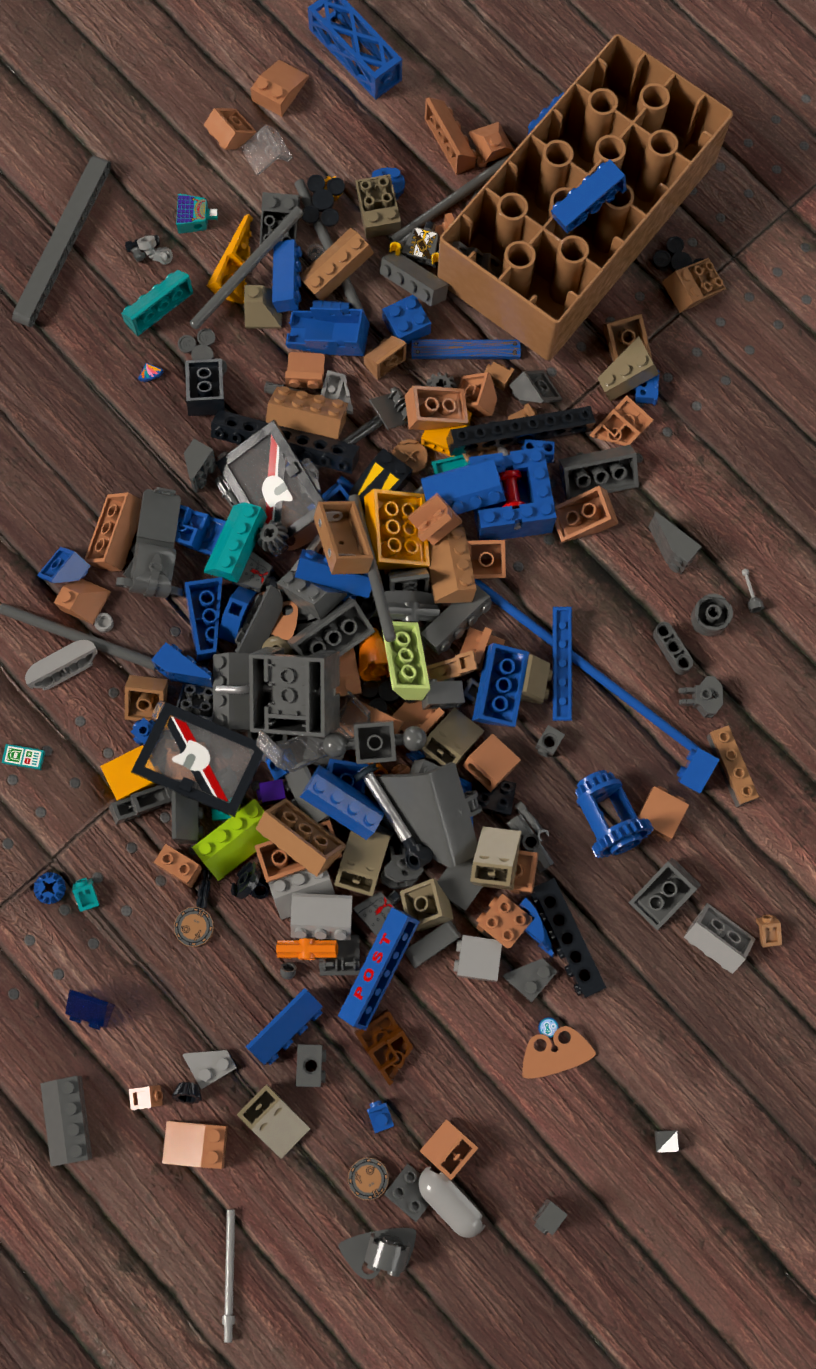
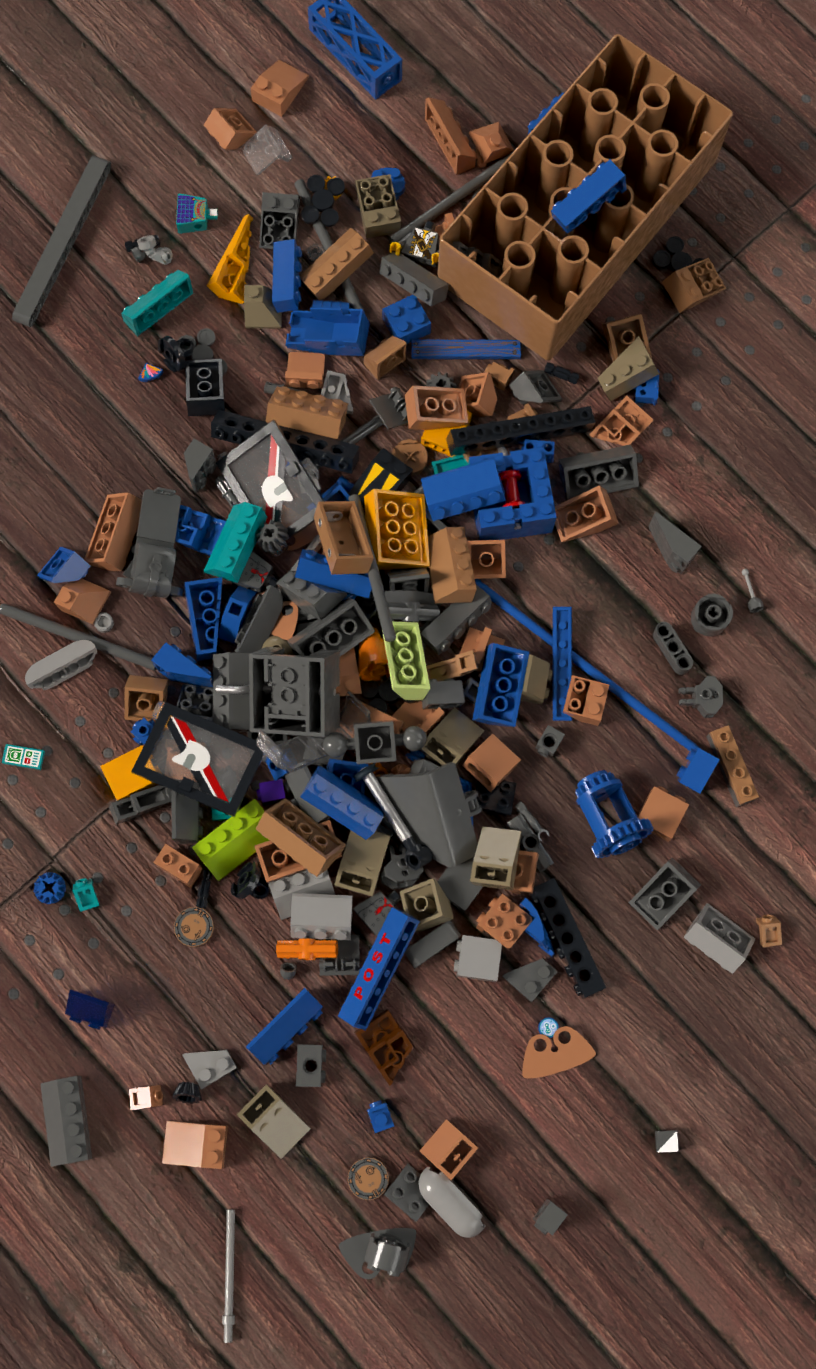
(173, 353): none -> black tile
(246, 268): dark grey piece -> none
(434, 519): nougat bracket -> none
(561, 373): none -> black axle
(586, 700): none -> nougat slope

